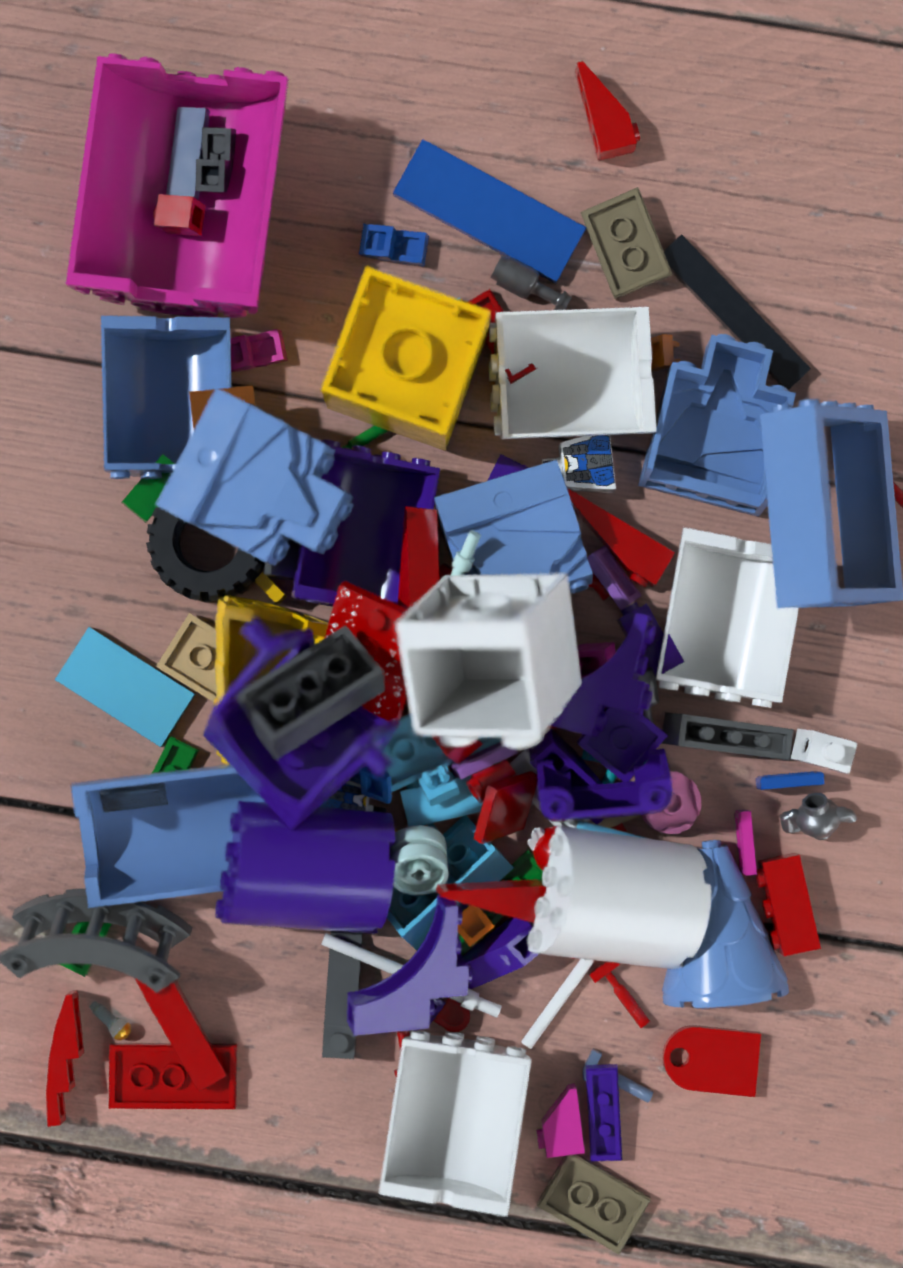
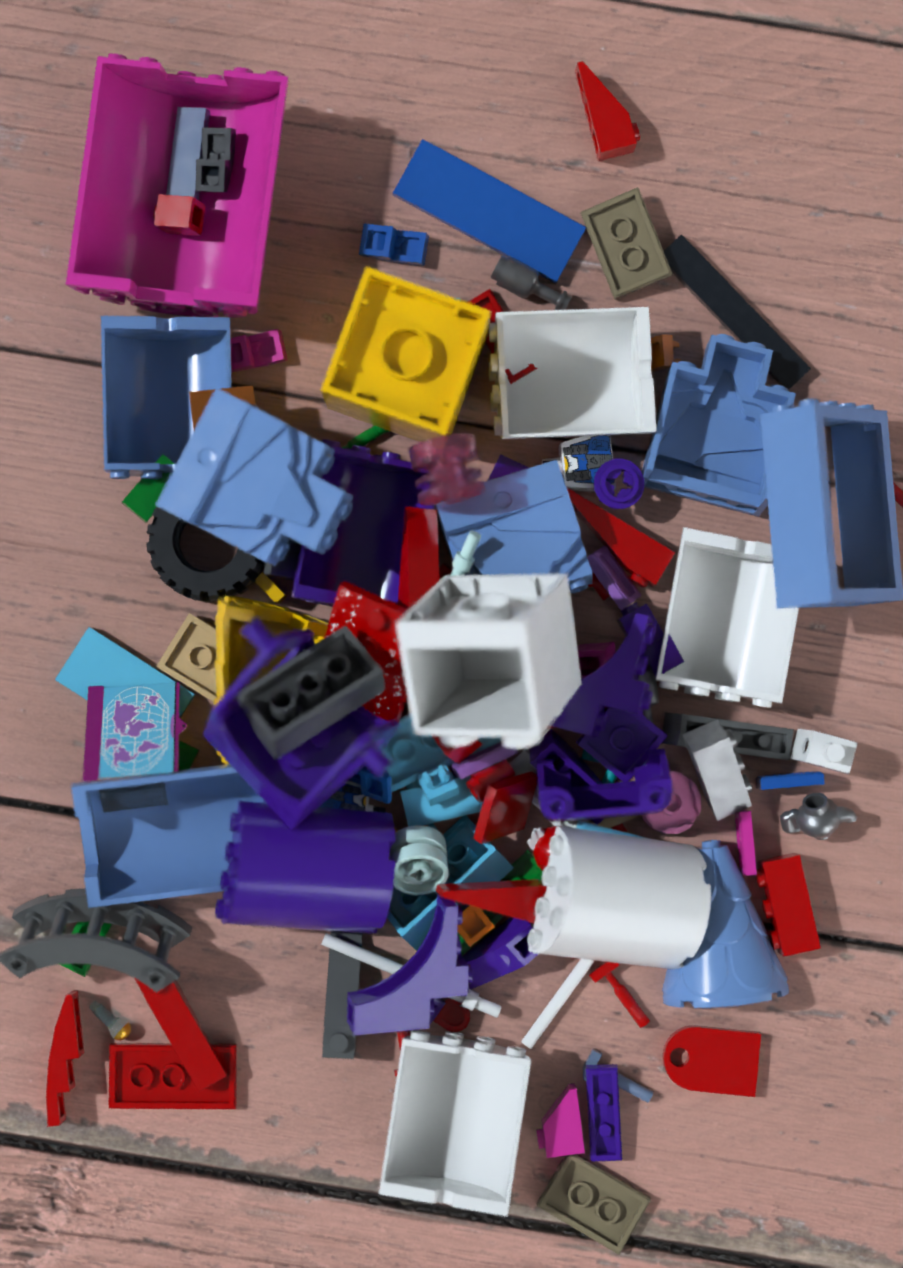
(132, 731): none -> sticker
(446, 463): none -> clear pink wheel
(631, 477): none -> dark purple gear
(719, 769): none -> brick

